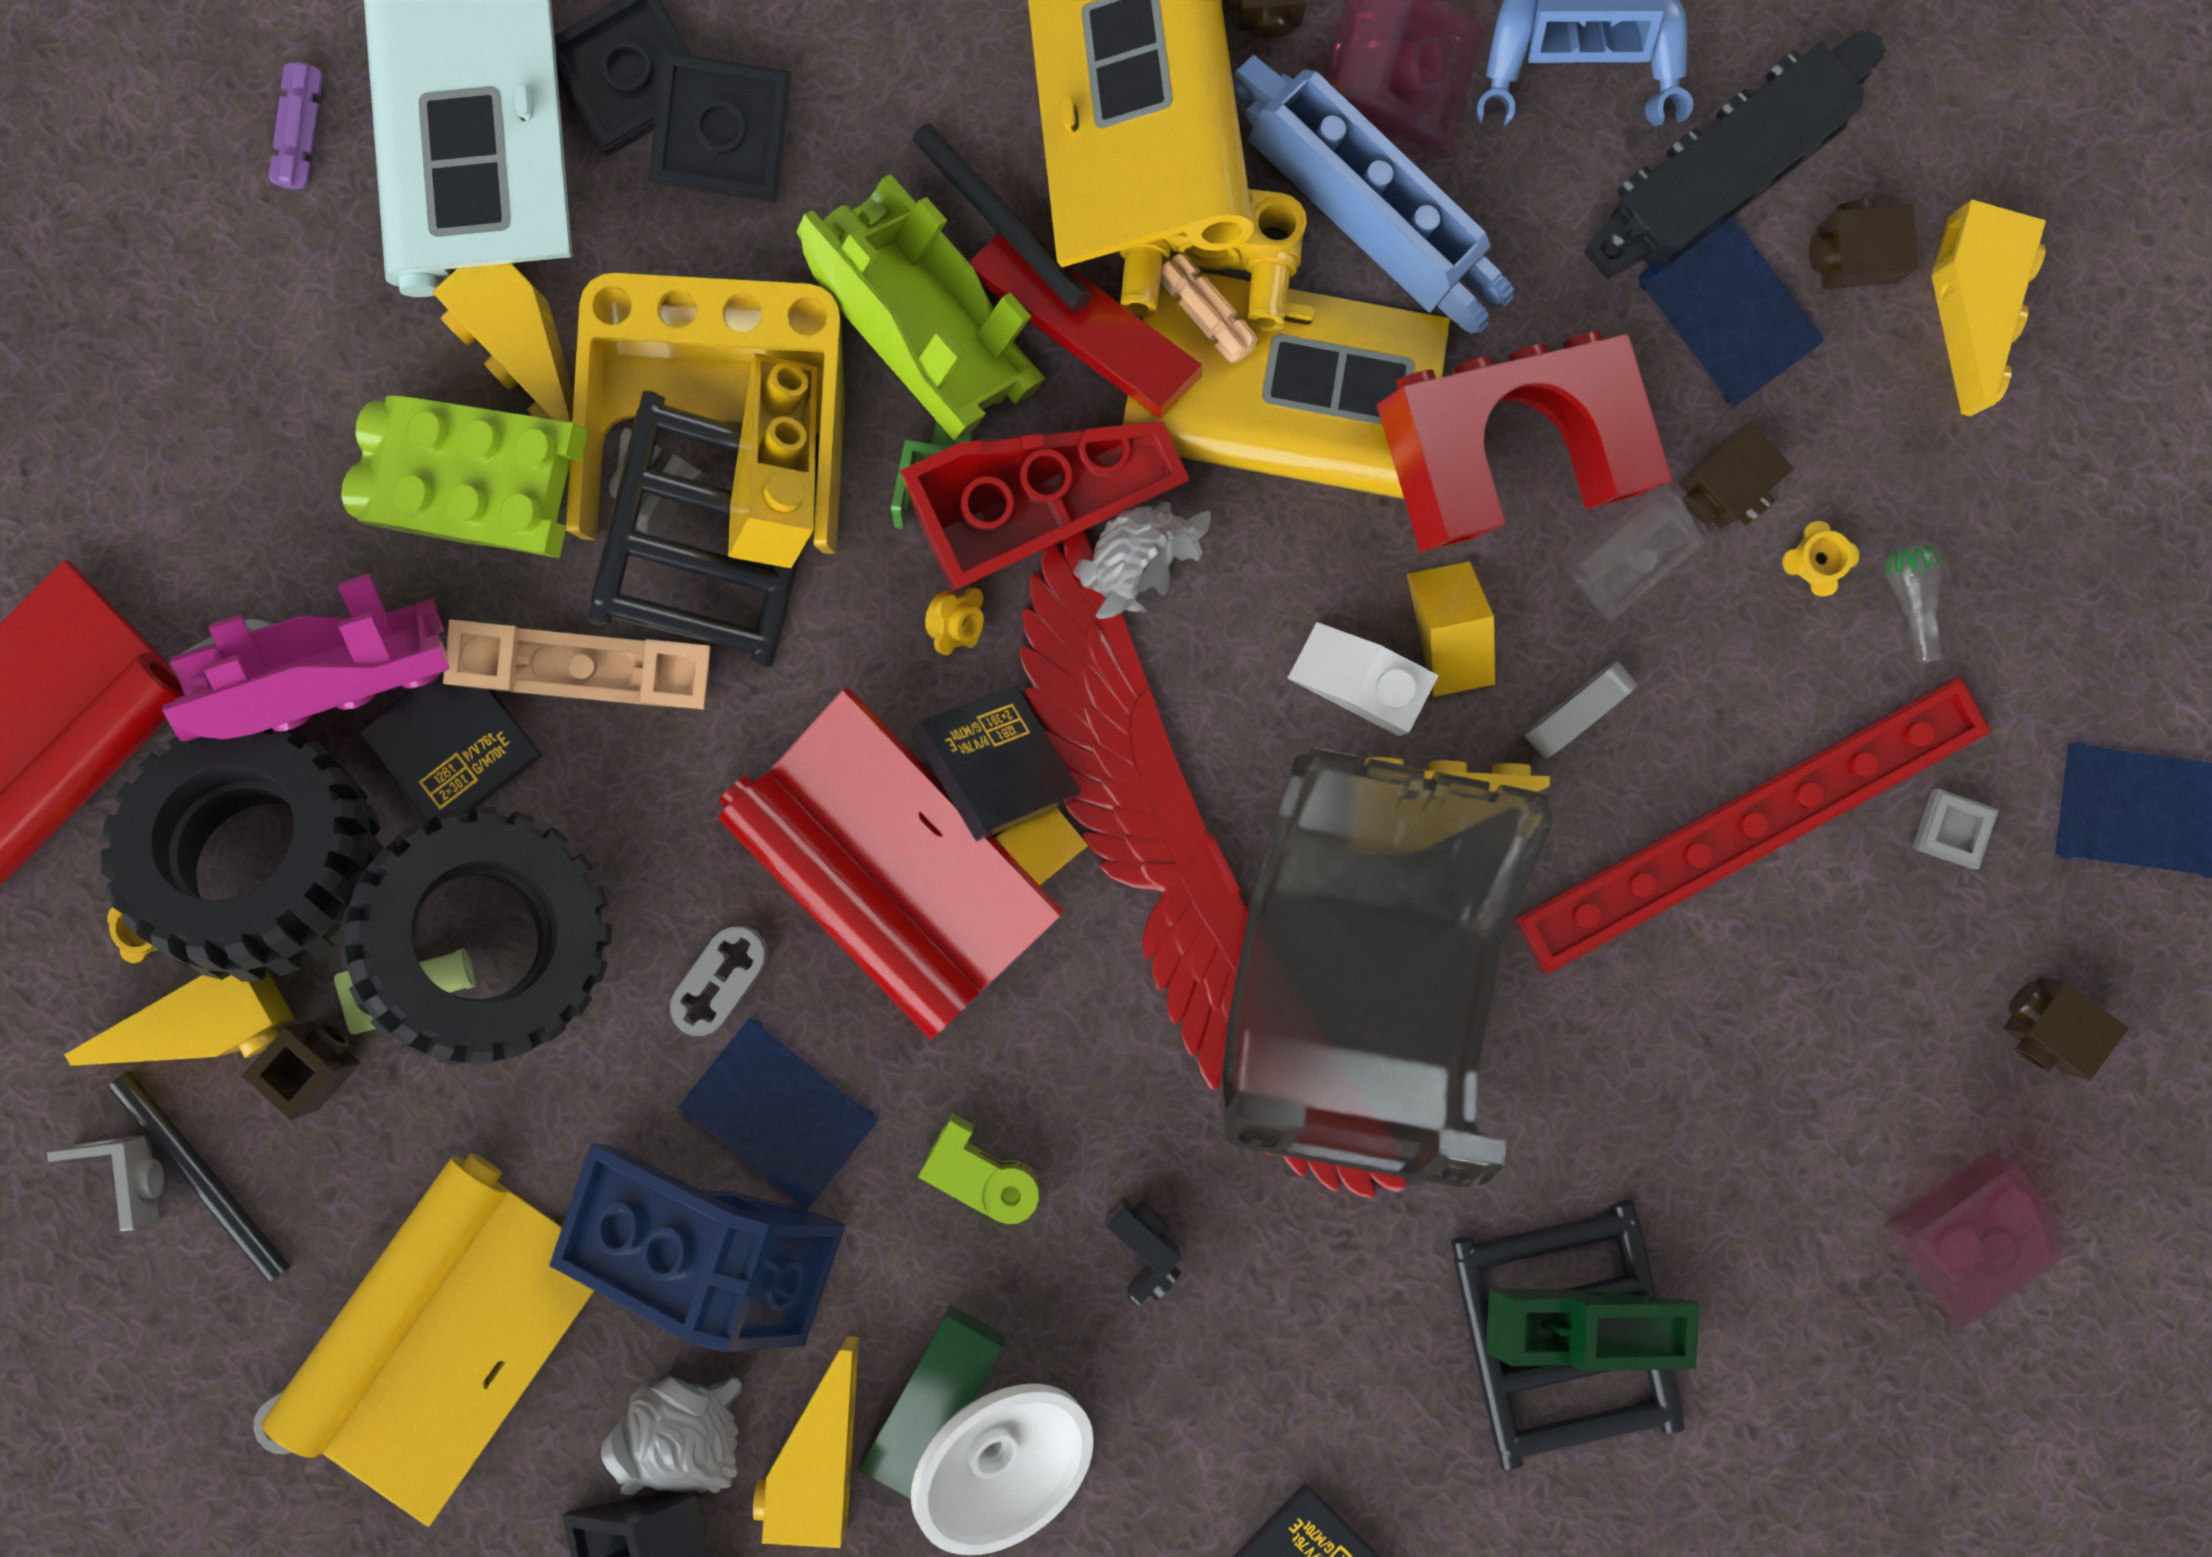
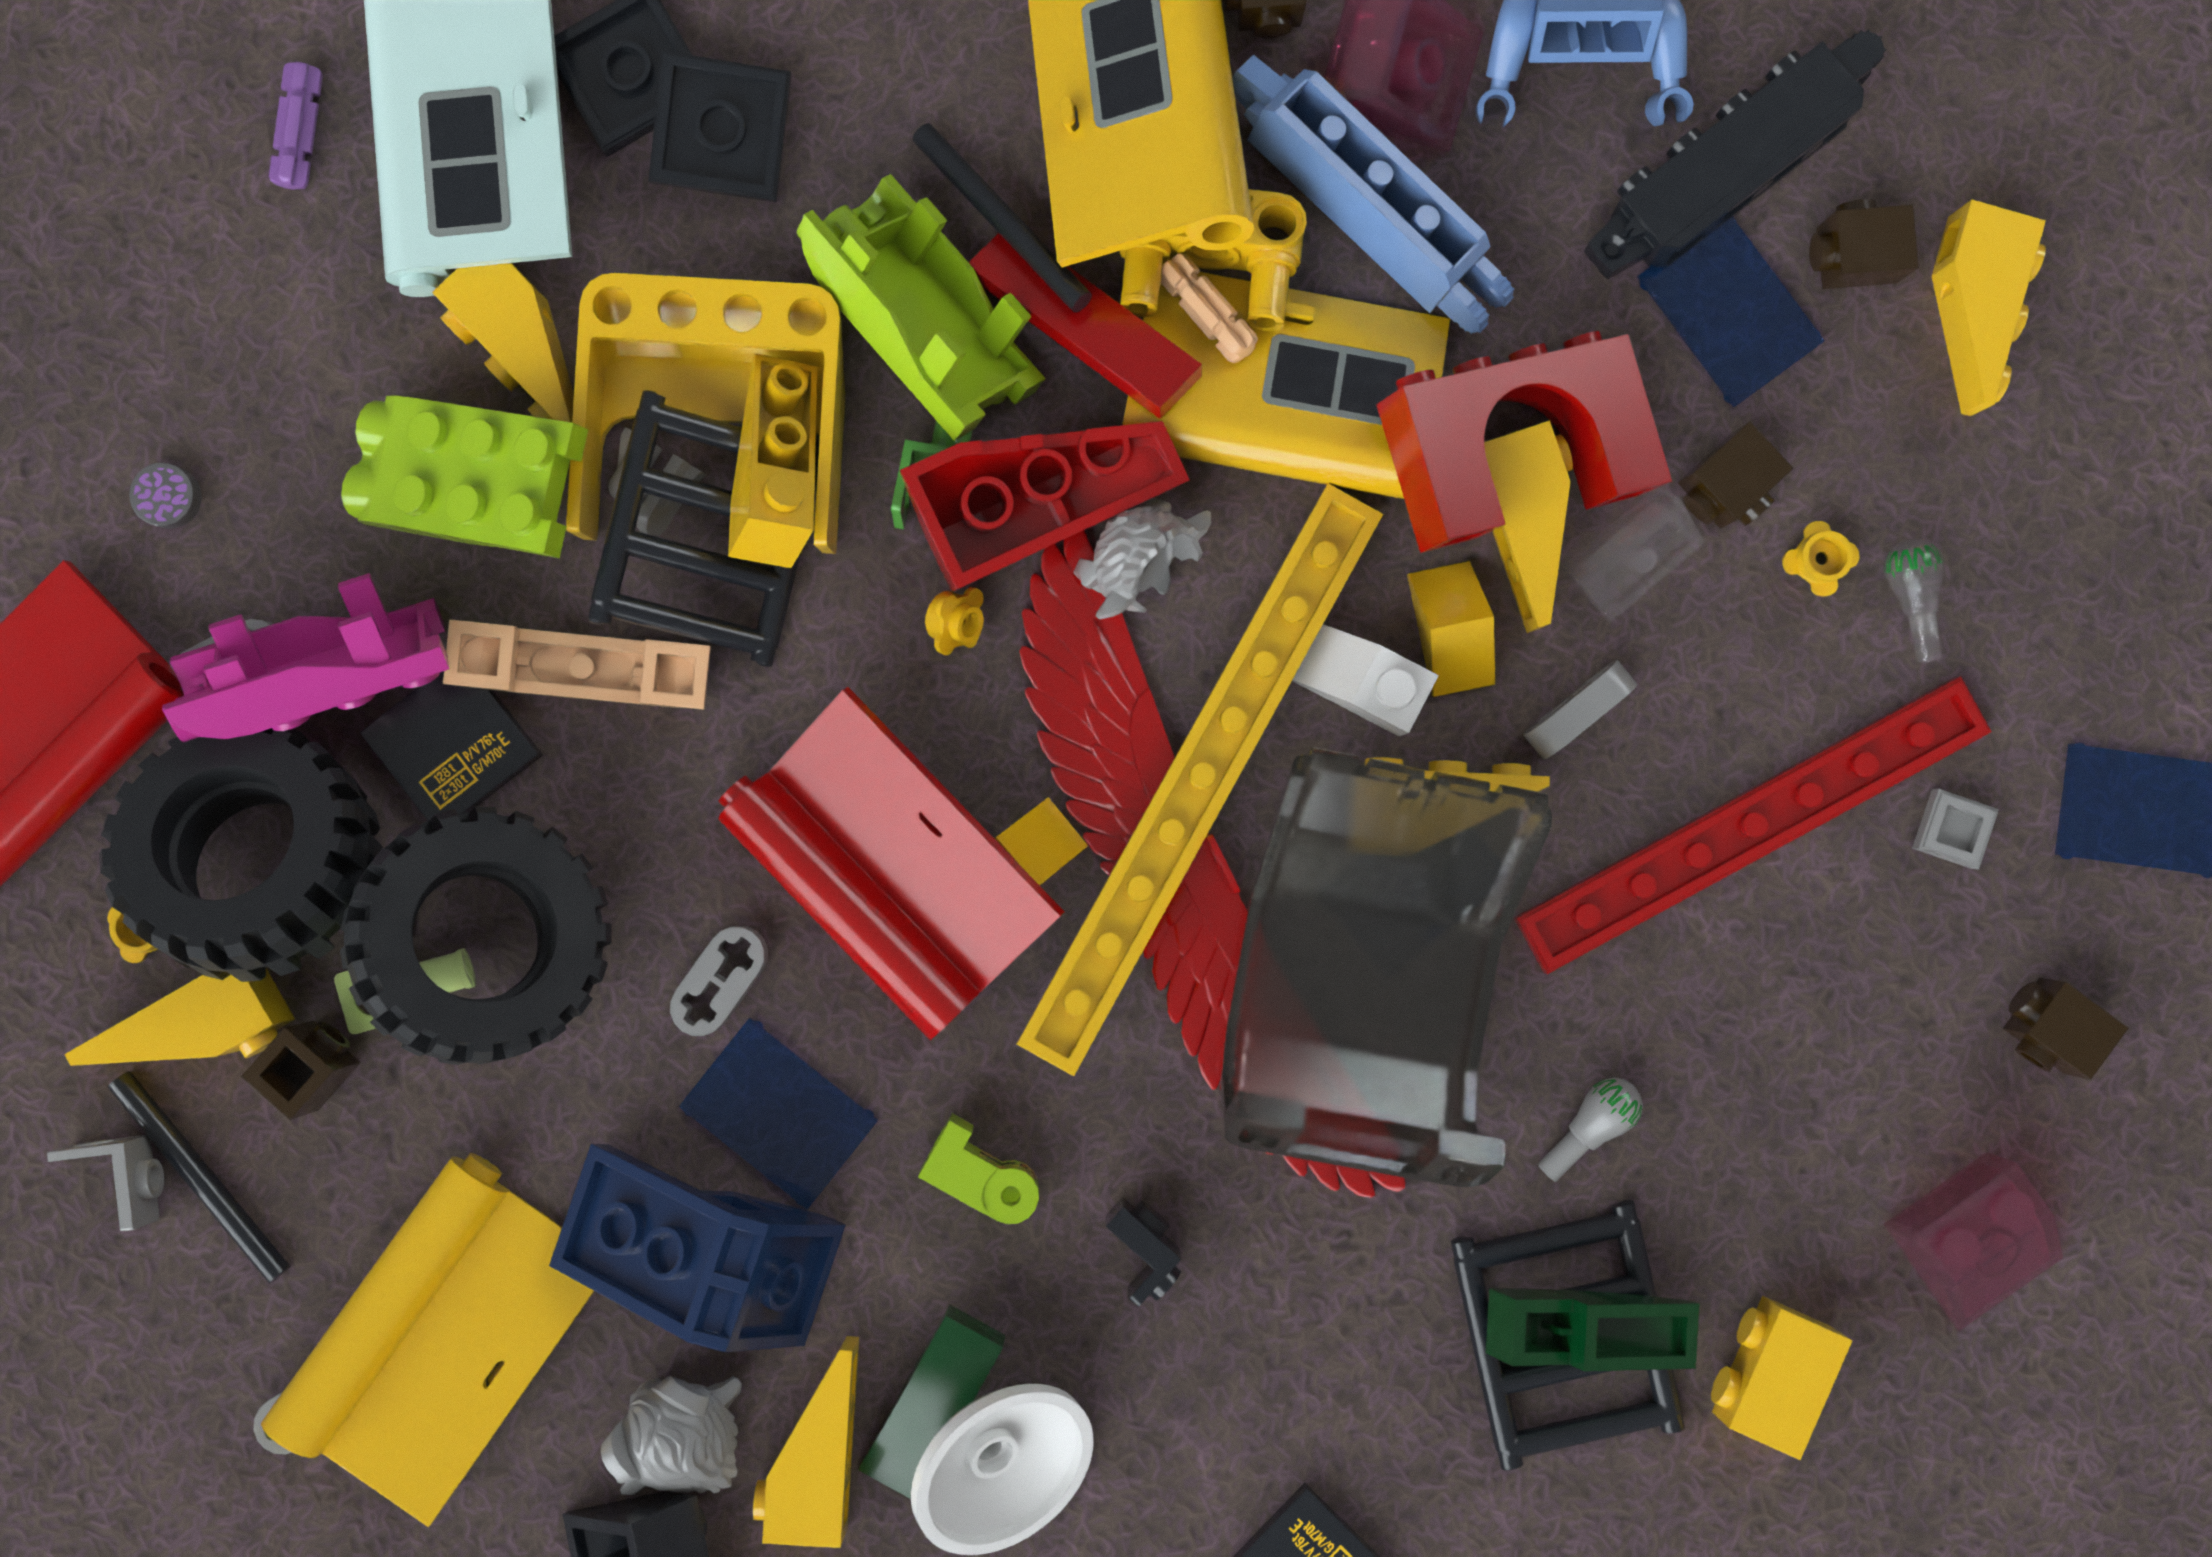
(165, 495): none -> flat silver tile
(995, 762): black tile -> none
(1199, 780): none -> yellow plate
(1533, 494): none -> yellow slope
(1606, 1113): none -> light grey piece
(1779, 1376): none -> yellow brick

